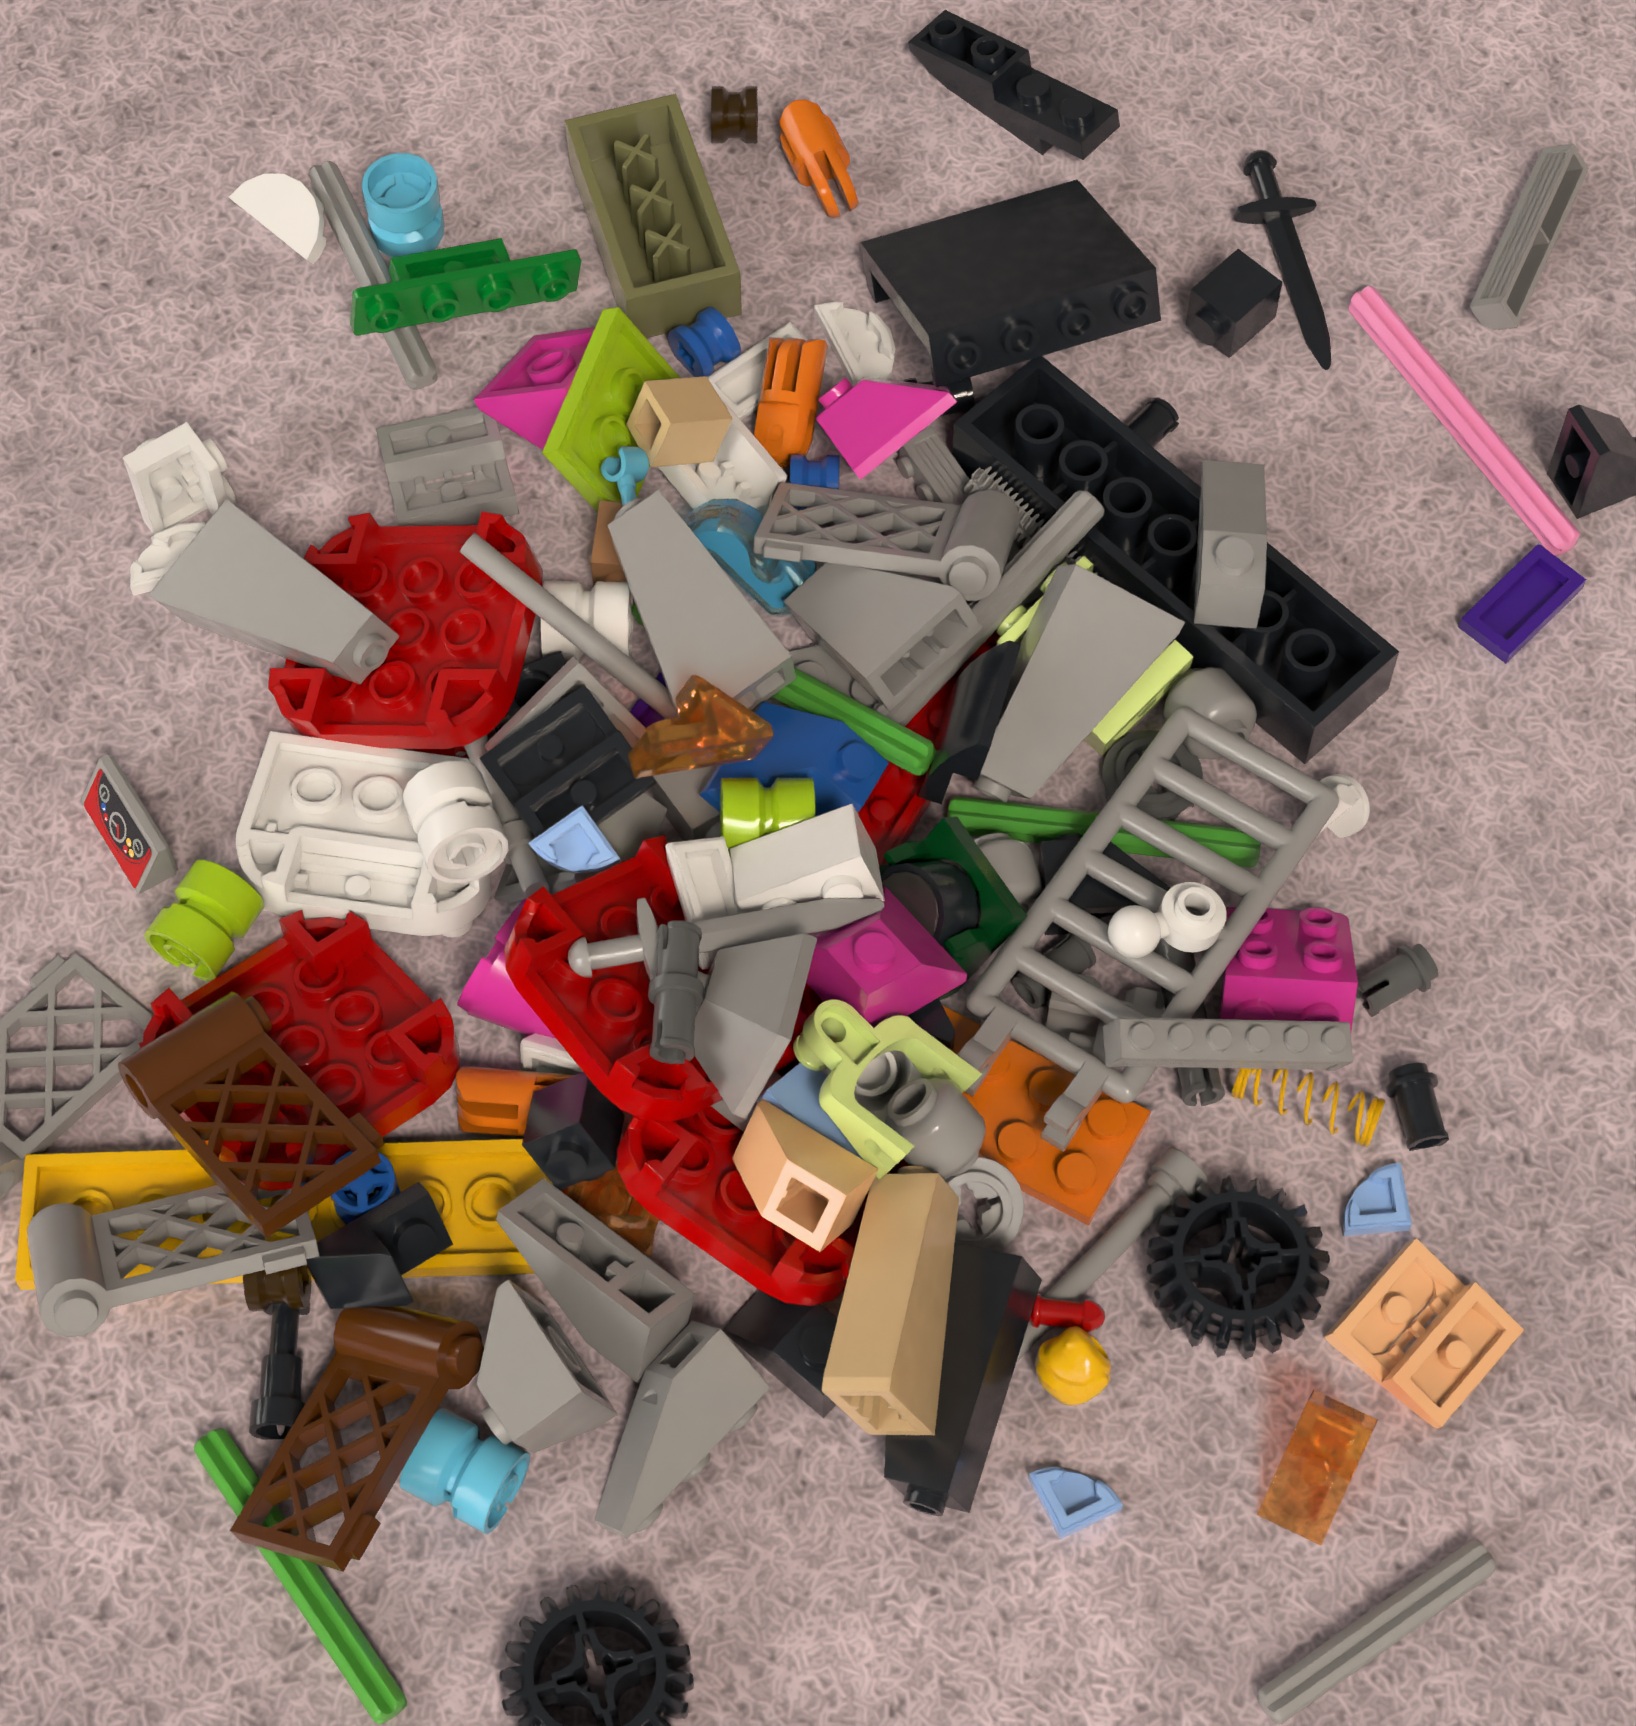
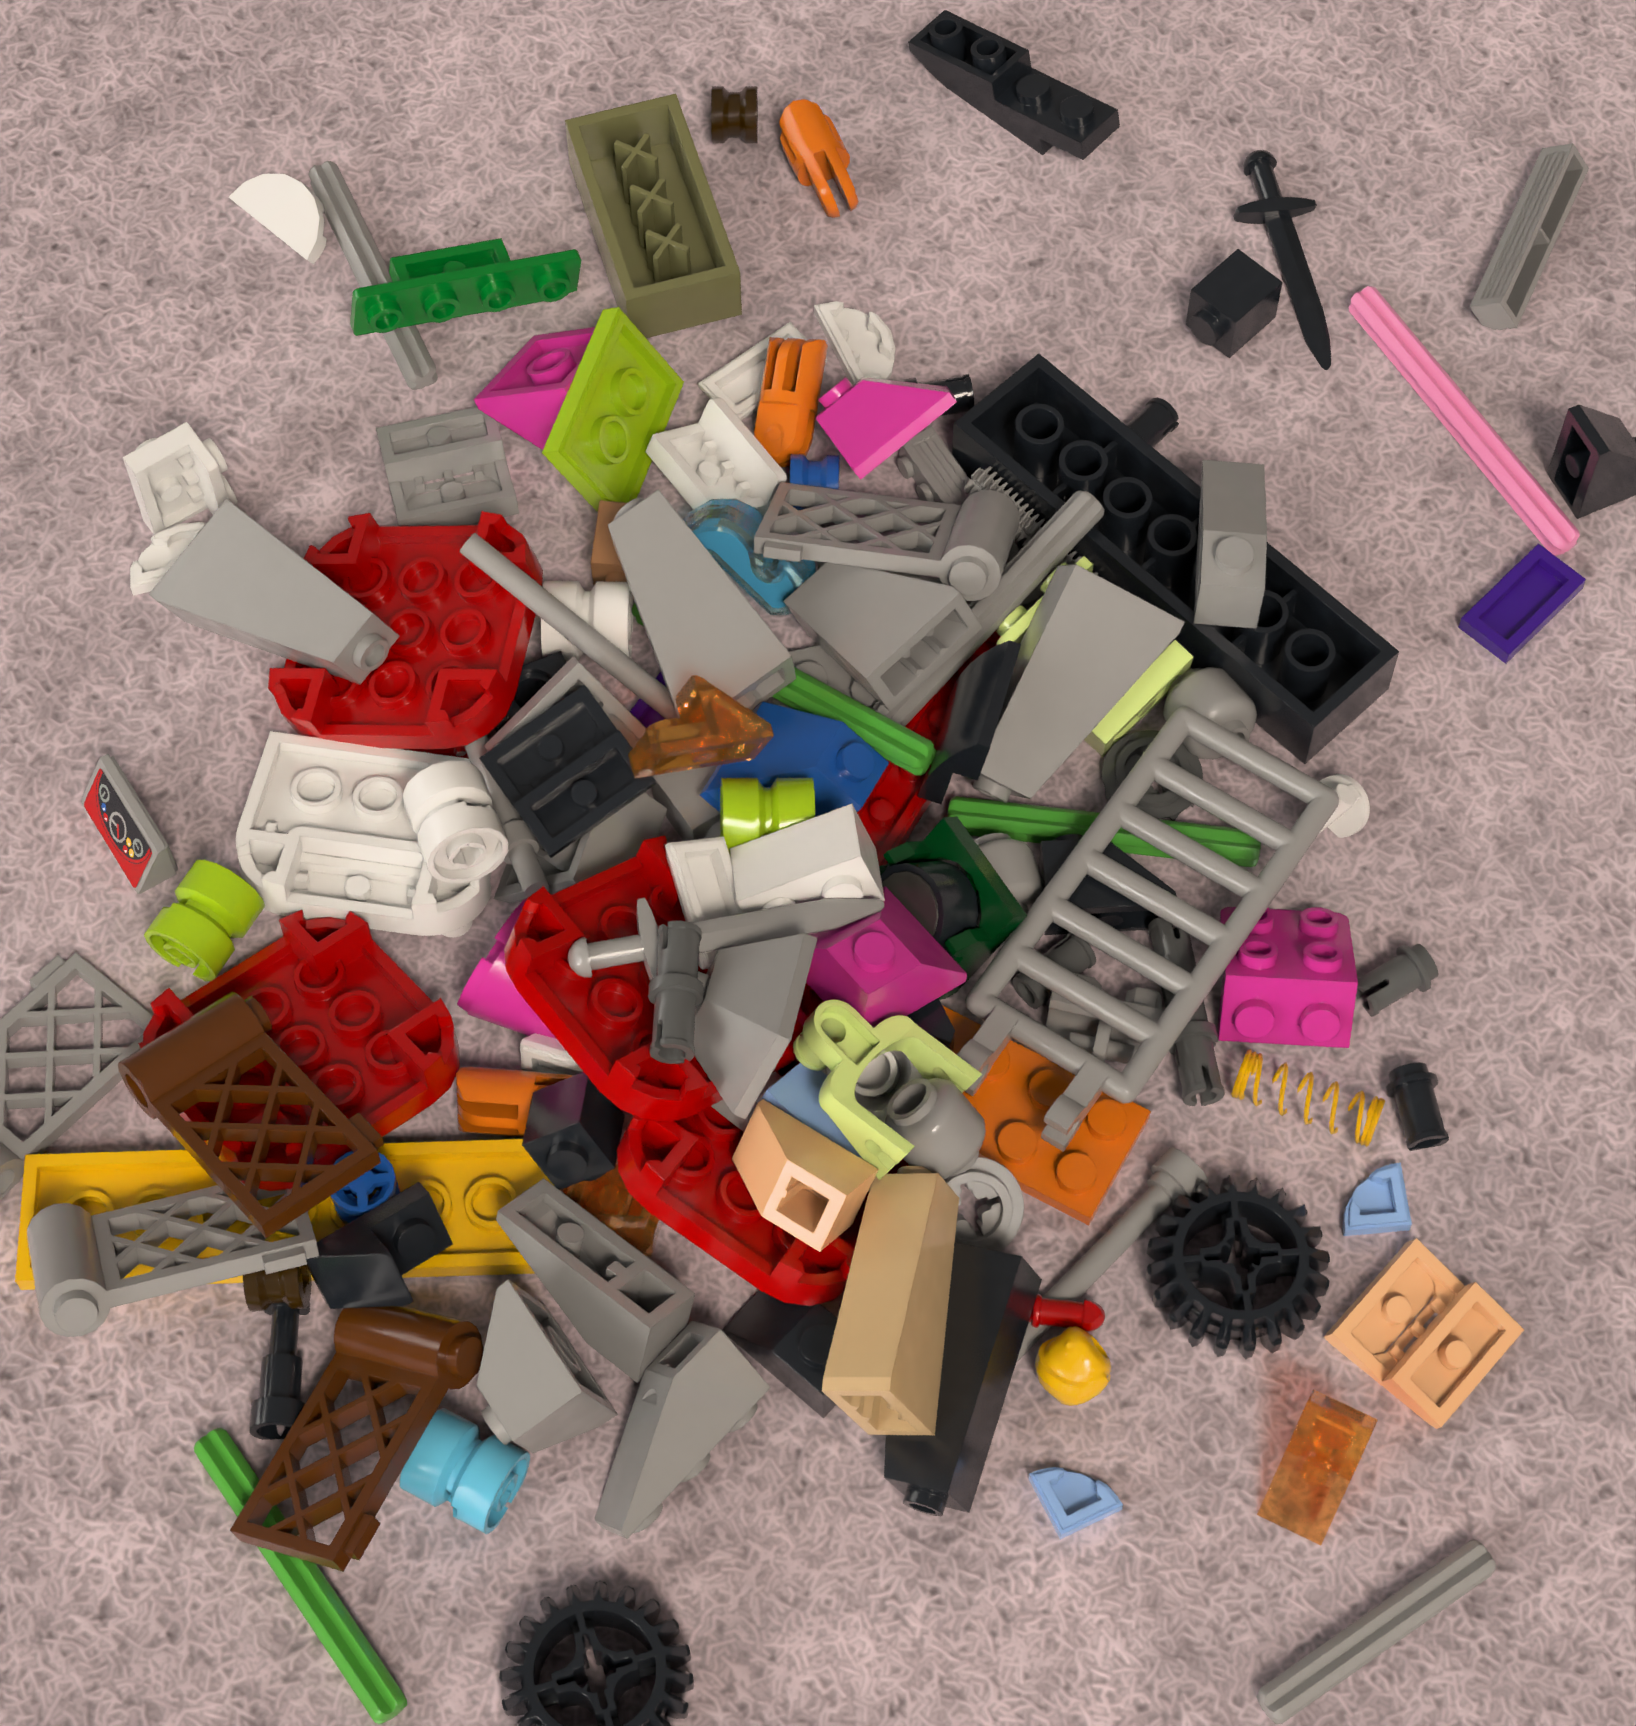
(403, 204): medium azure wheel -> none
(575, 845): light blue tile -> none
(626, 470): medium azure hand -> none
(679, 421): tan brick -> none
(704, 343): blue wheel -> none
(1013, 280): black panel -> none
(1137, 930): white plate -> none
(1227, 1043): light grey piece -> none

